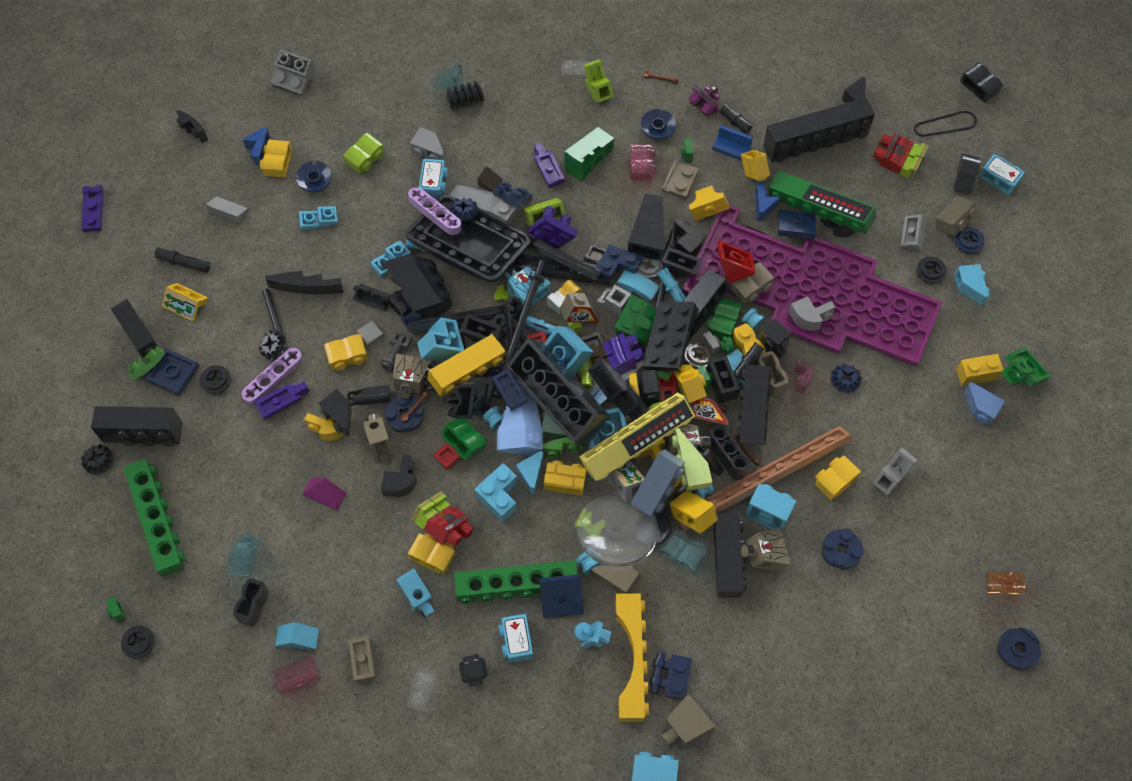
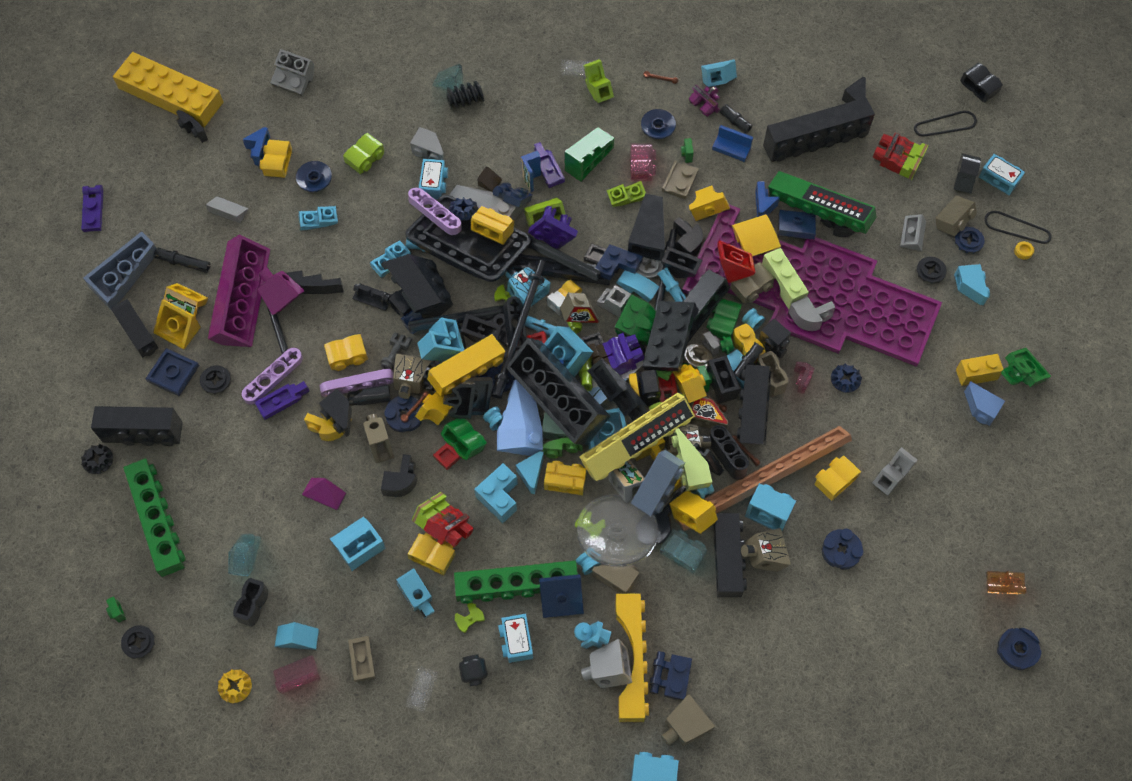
(121, 270): none -> sand blue wedge
(141, 367): bright green slope -> none
(167, 88): none -> yellow brick
(175, 324): none -> yellow slope
(233, 695): none -> yellow gear
(238, 293): none -> magenta slope
(277, 348): black gear -> none
(278, 290): none -> magenta torso
(356, 382): none -> lavender beam
(358, 543): none -> medium azure slope
(370, 333): light grey tile -> none
(433, 409): none -> yellow brick
(475, 615): none -> lime piece
(492, 224): none -> yellow brick
(509, 390): dark blue plate -> none
(531, 168): none -> blue panel
(609, 665): none -> light grey torso
(626, 195): none -> lime slope
(719, 73): none -> medium azure slope
(755, 165): yellow brick -> none
(756, 235): none -> yellow slope
(790, 283): none -> yellowish green arch
(1013, 234): none -> black piece
(1024, 250): none -> yellow tile

